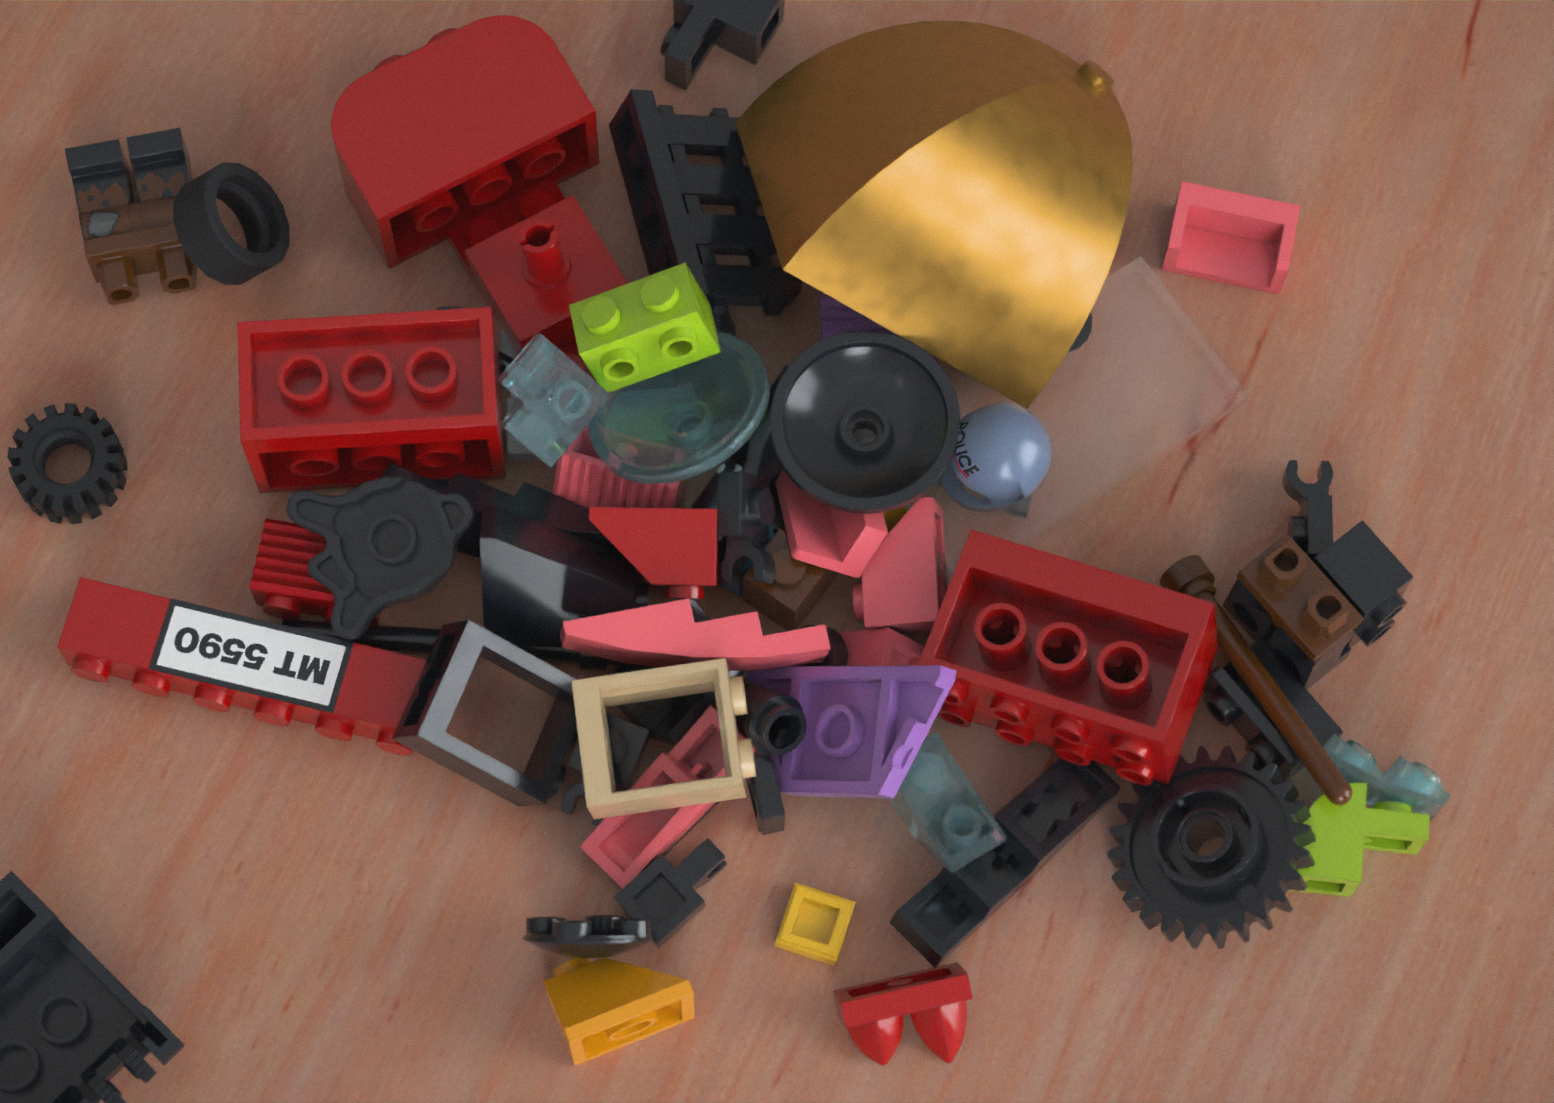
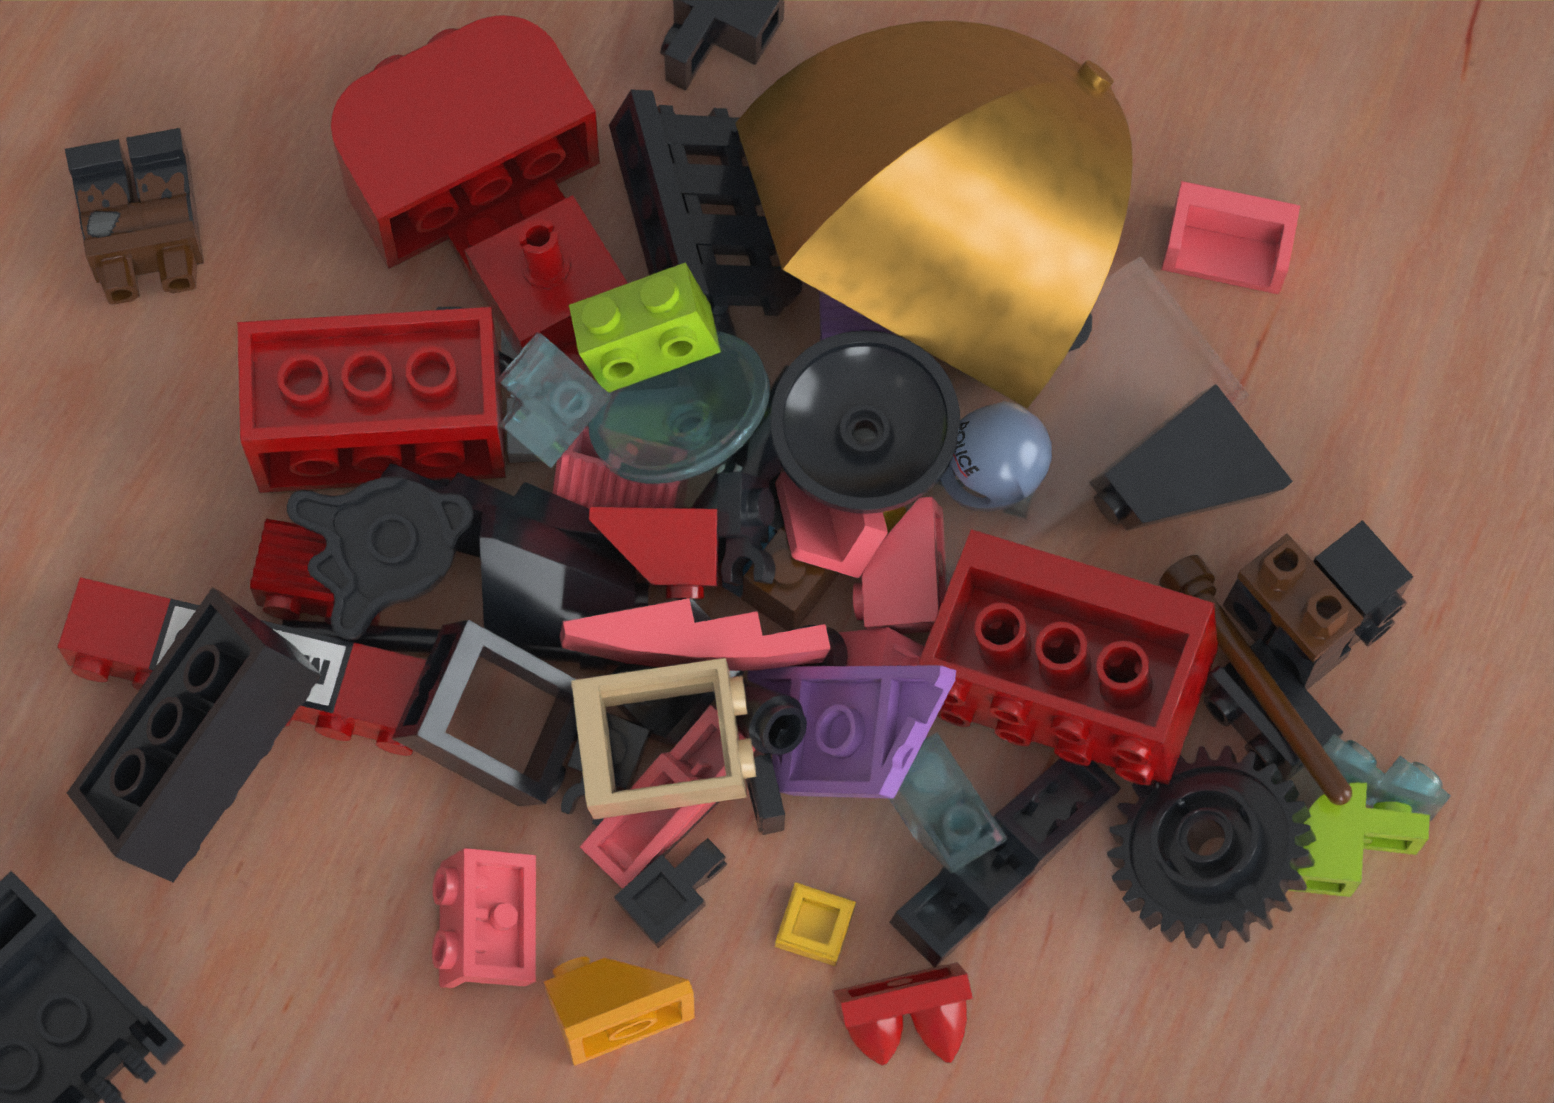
(52, 432): black tyre -> none
(192, 736): none -> black slope
(206, 237): black tyre -> none
(486, 918): none -> coral bracket
(593, 938): black dish -> none
(1189, 466): none -> black slope
(1314, 523): black plate -> none

